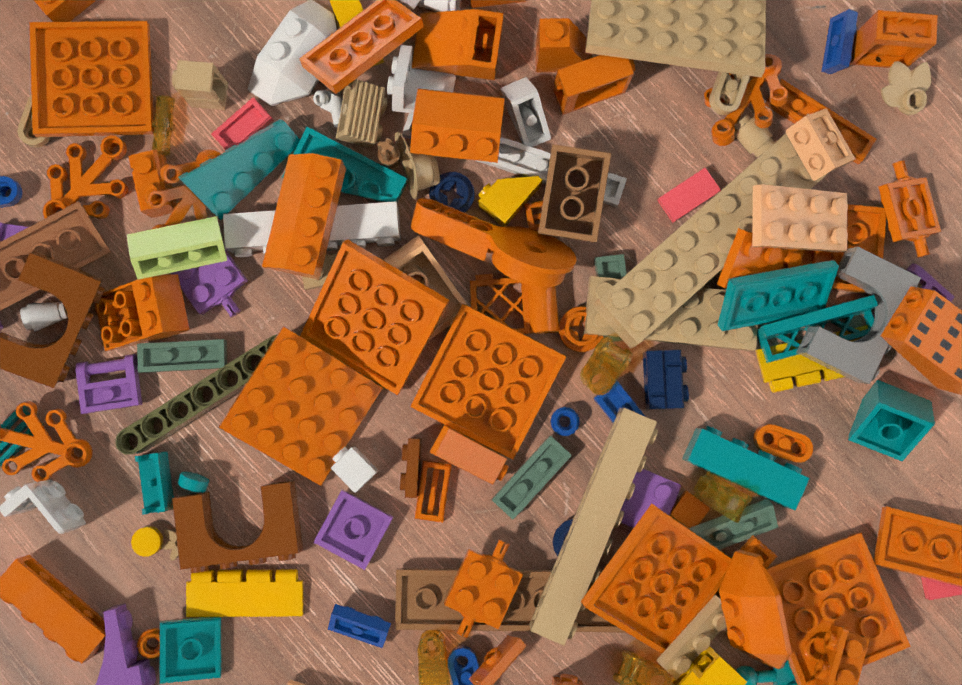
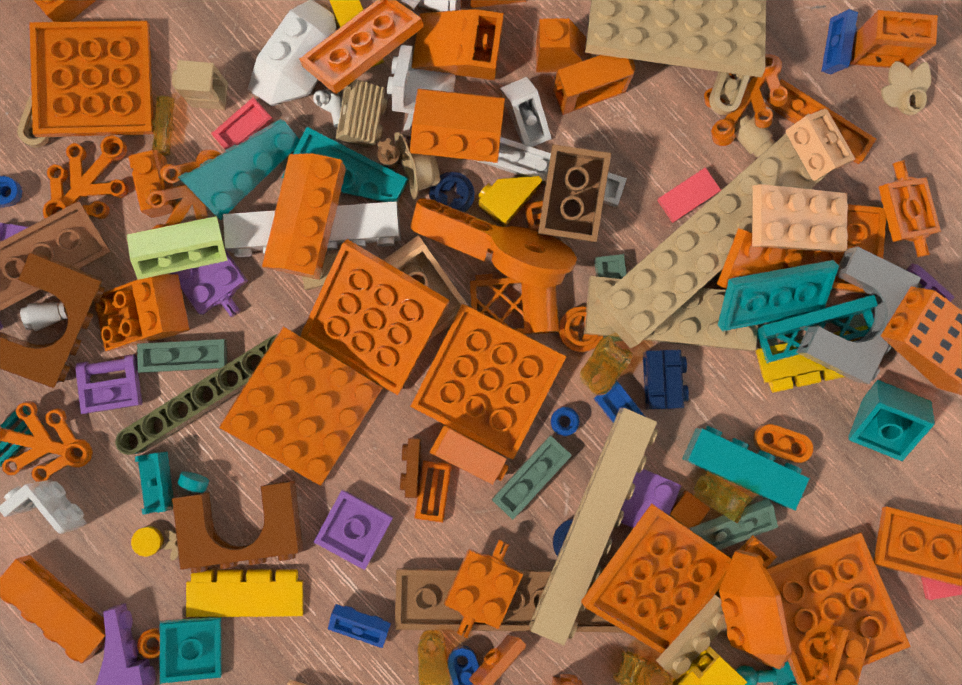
(353, 468): white brick -> none

